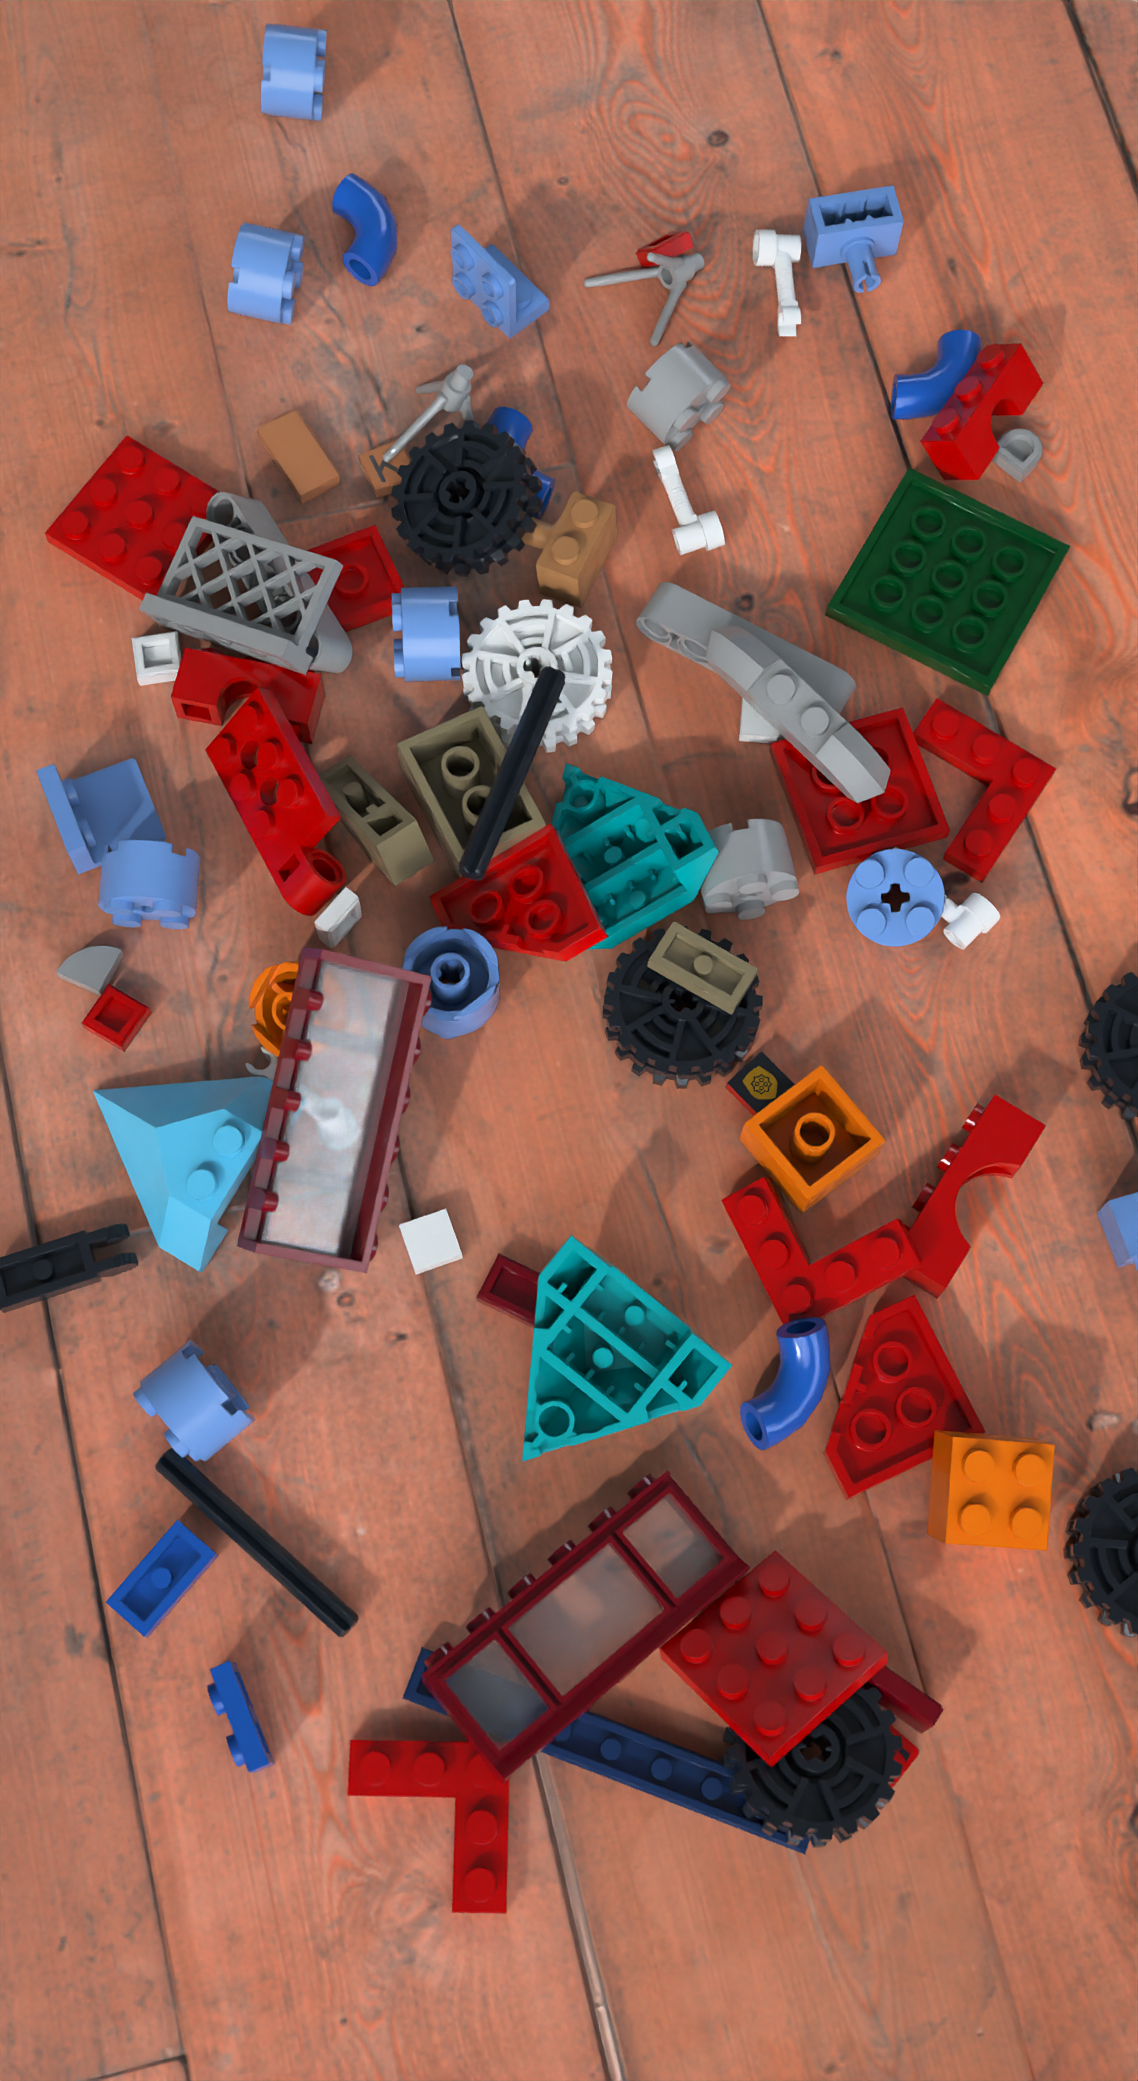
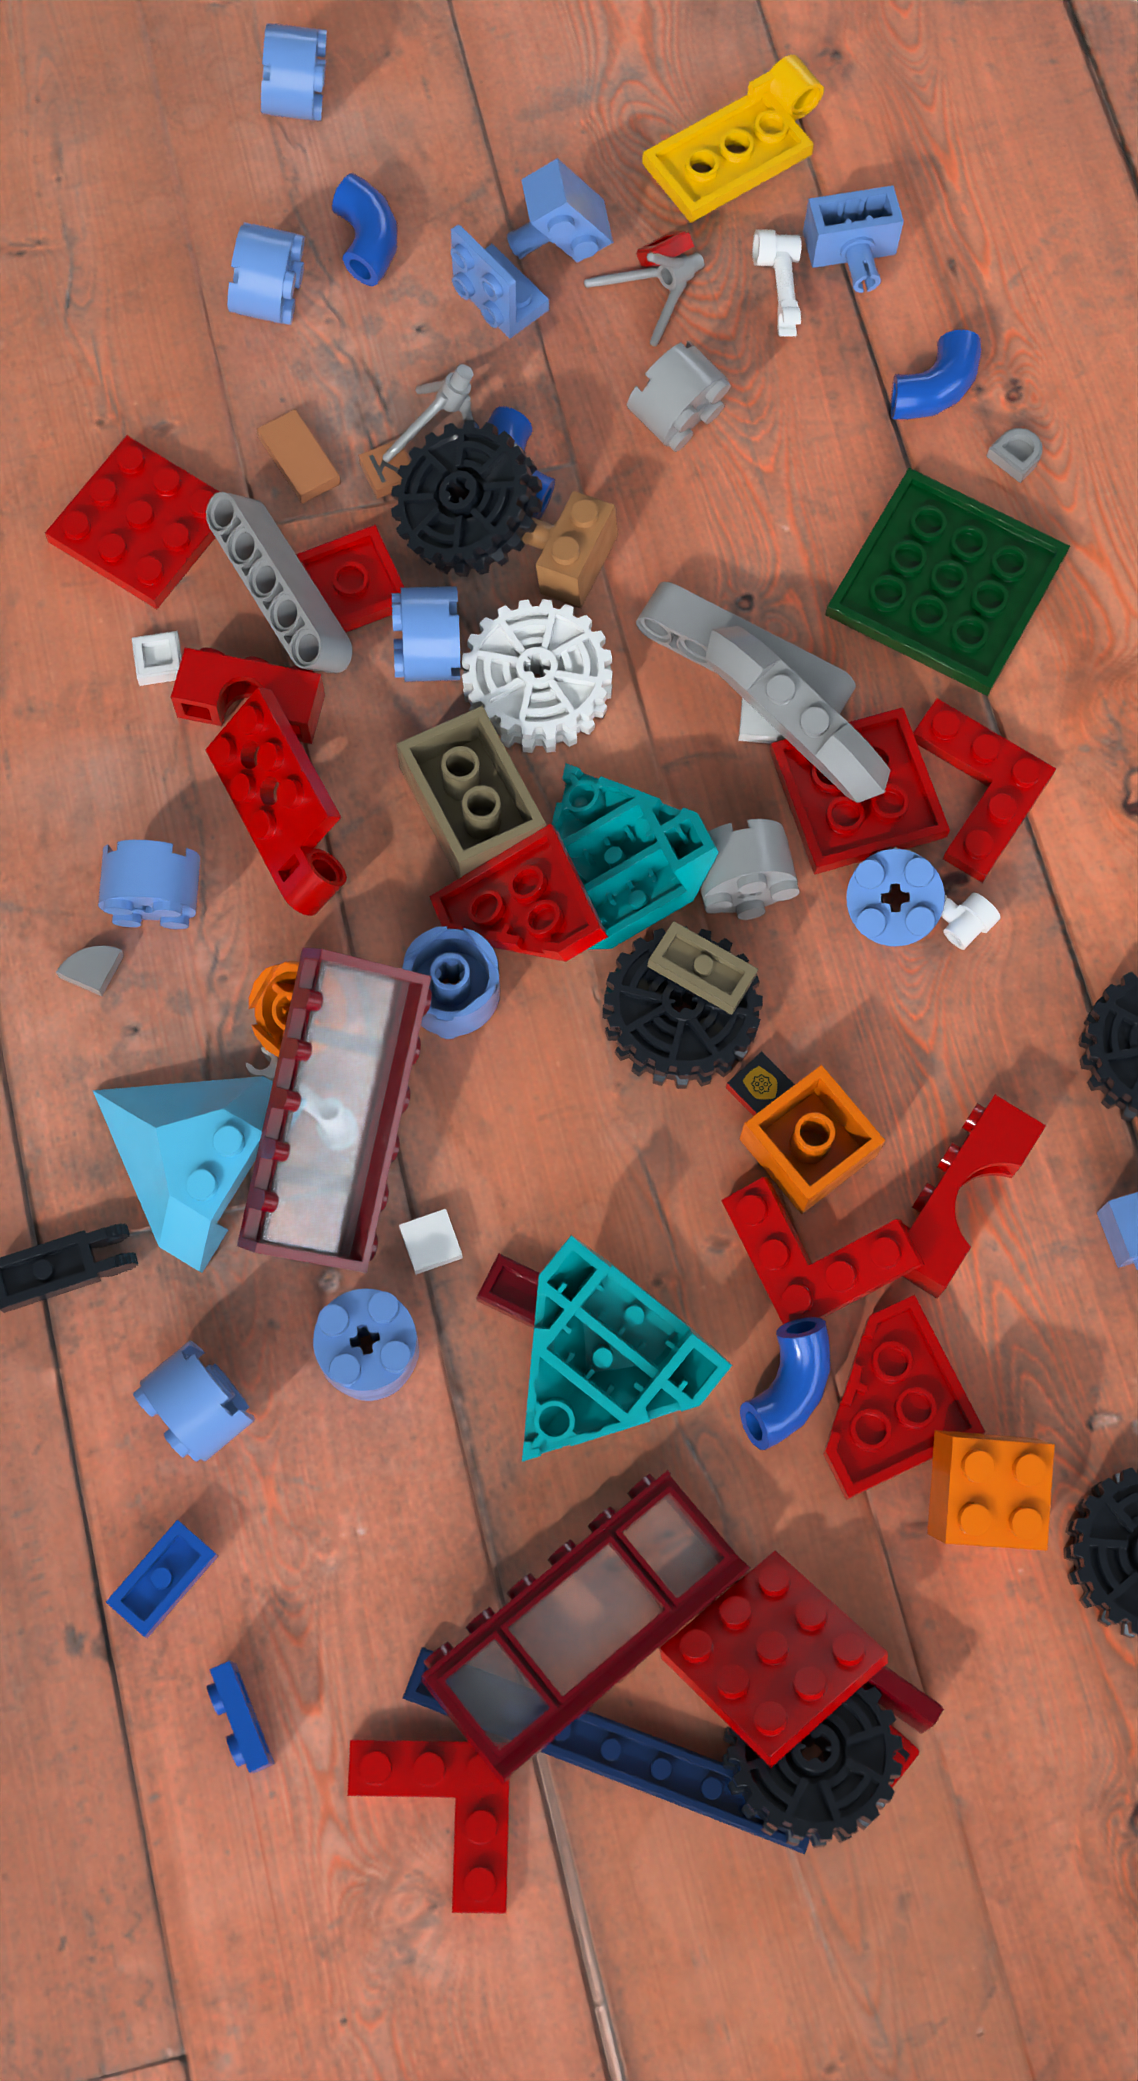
(100, 810): medium blue bracket -> none
(116, 1017): red tile -> none
(237, 632): light grey fence -> none
(257, 1543): black axle -> none
(338, 918): white tile -> none
(339, 1333): none -> medium blue brick
(377, 821): dark tan slope -> none
(511, 774): black axle -> none
(563, 213): none -> medium blue brick
(694, 530): white brick -> none
(758, 121): none -> yellow hinge
(996, 385): red arch -> none

